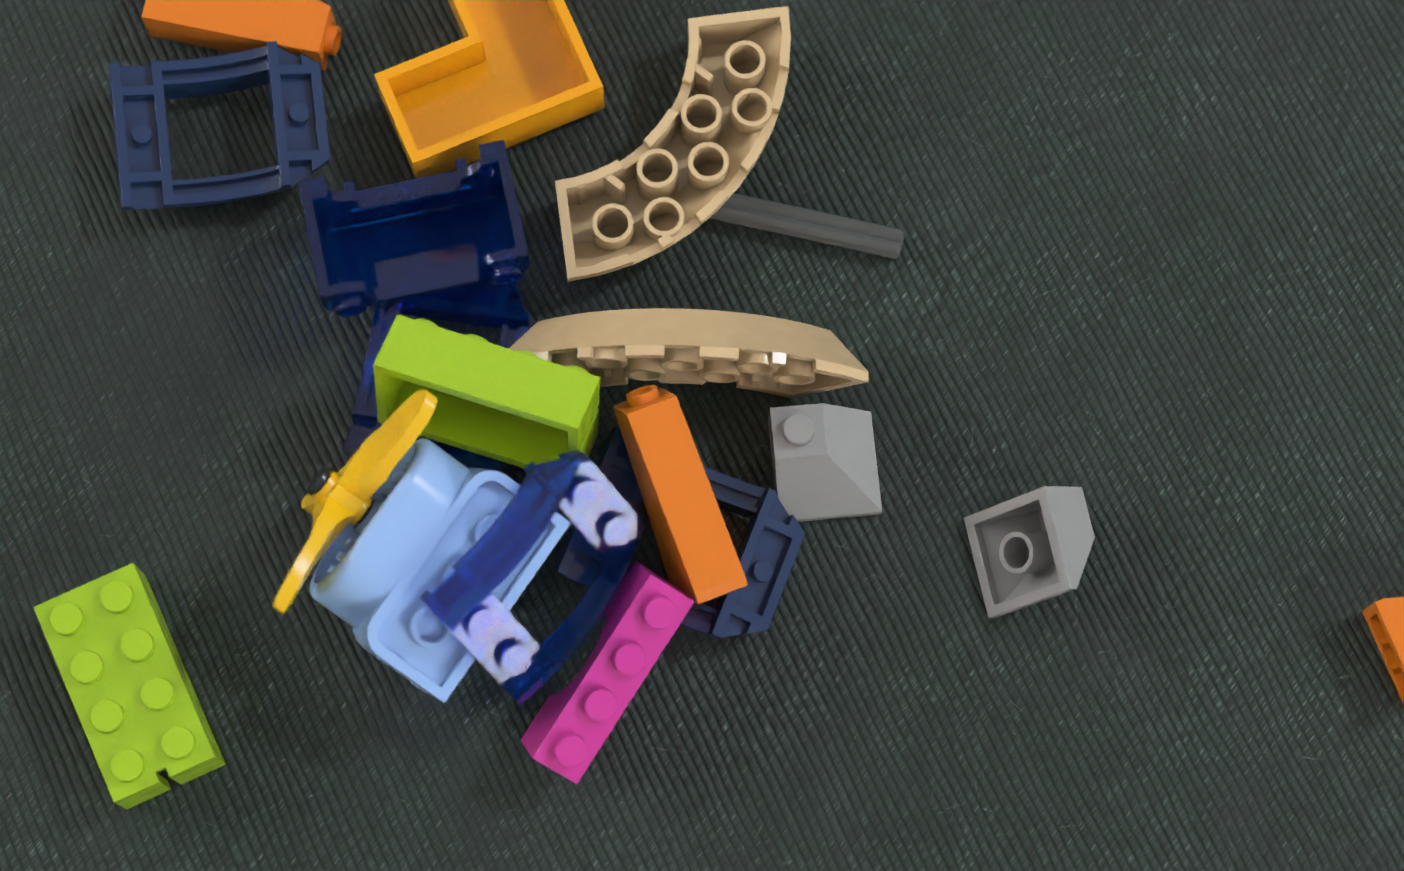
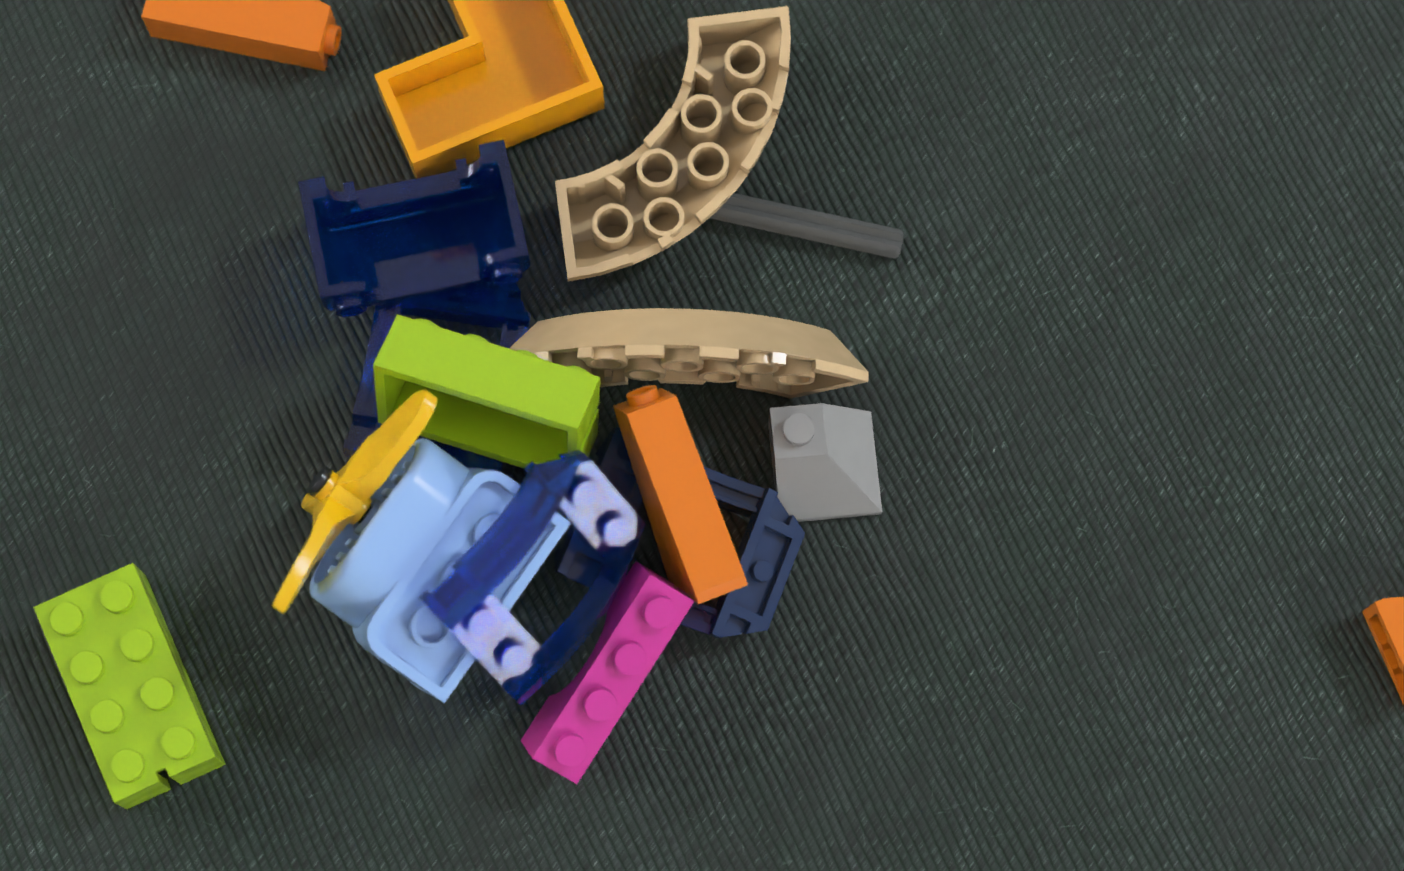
(142, 130): dark blue wedge -> none
(1030, 547): light grey slope -> none

